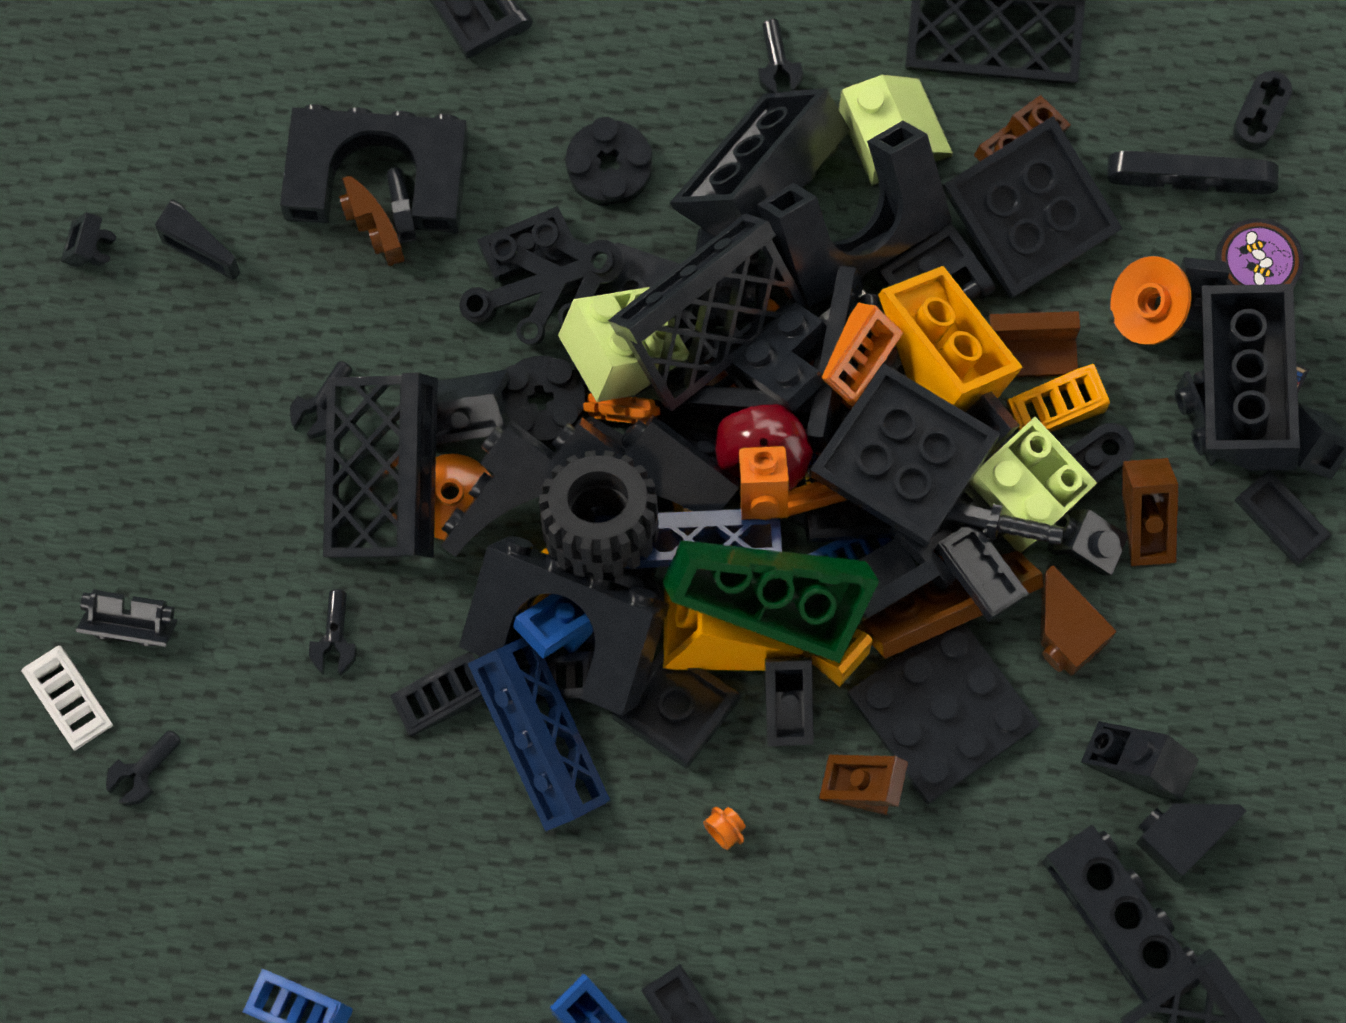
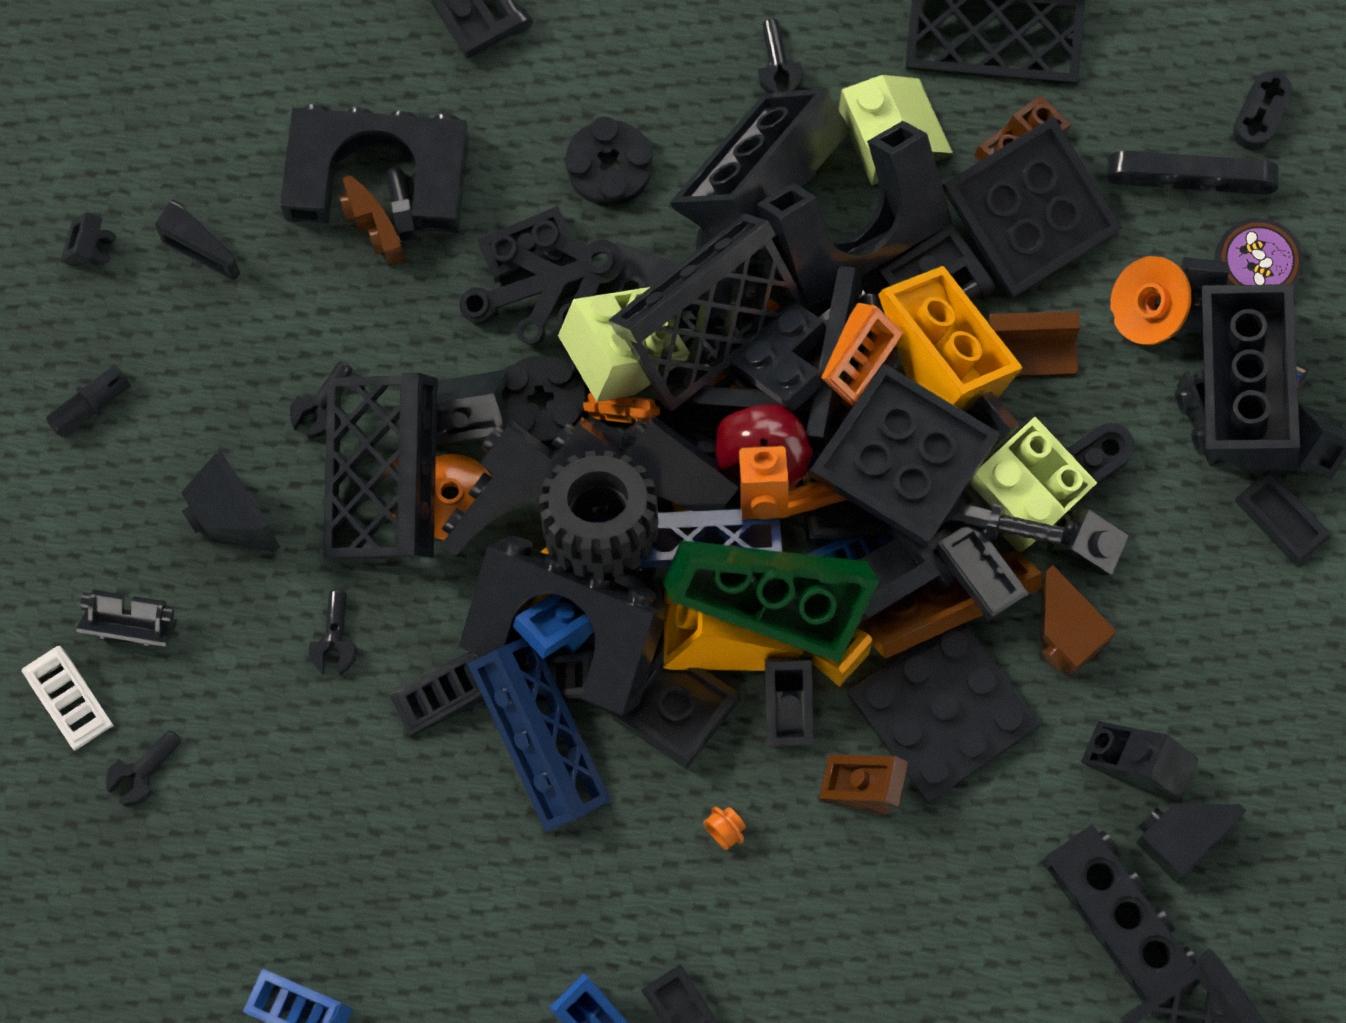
(87, 402): none -> black axle
(225, 508): none -> black slope
(1086, 375): light orange slope -> none
(1150, 511): reddish brown slope -> none

